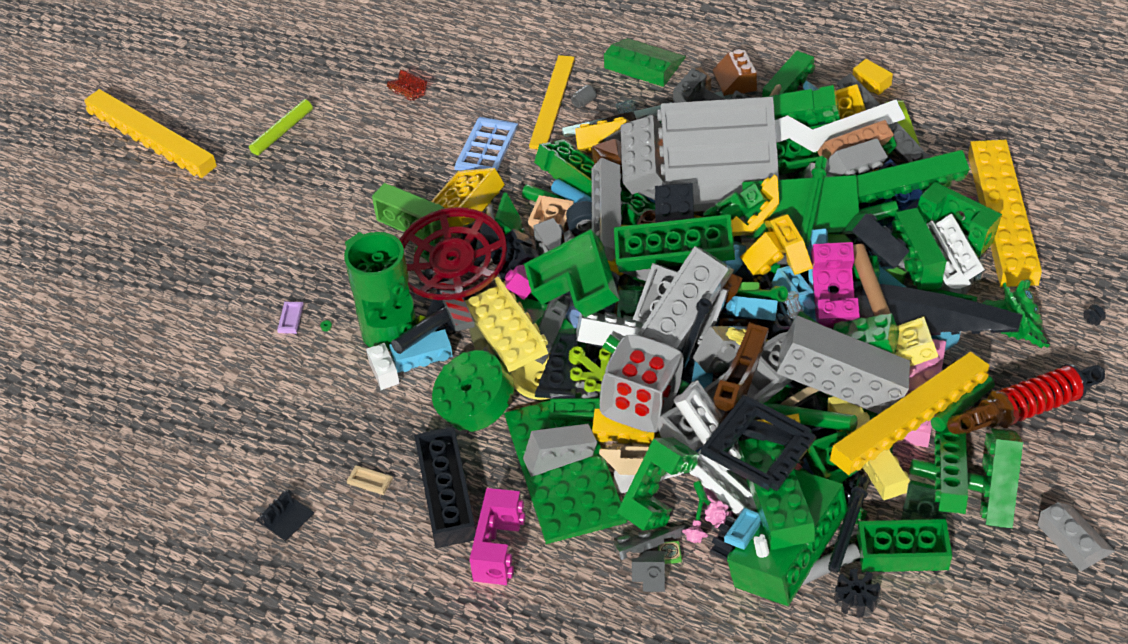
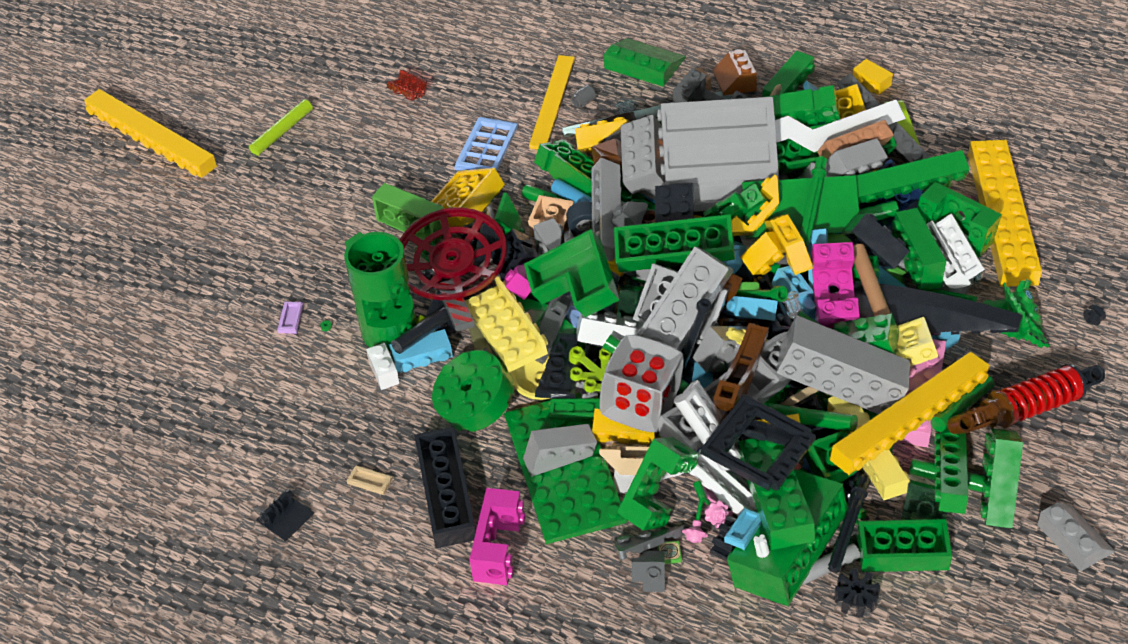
(629, 214): none -> dark grey slope

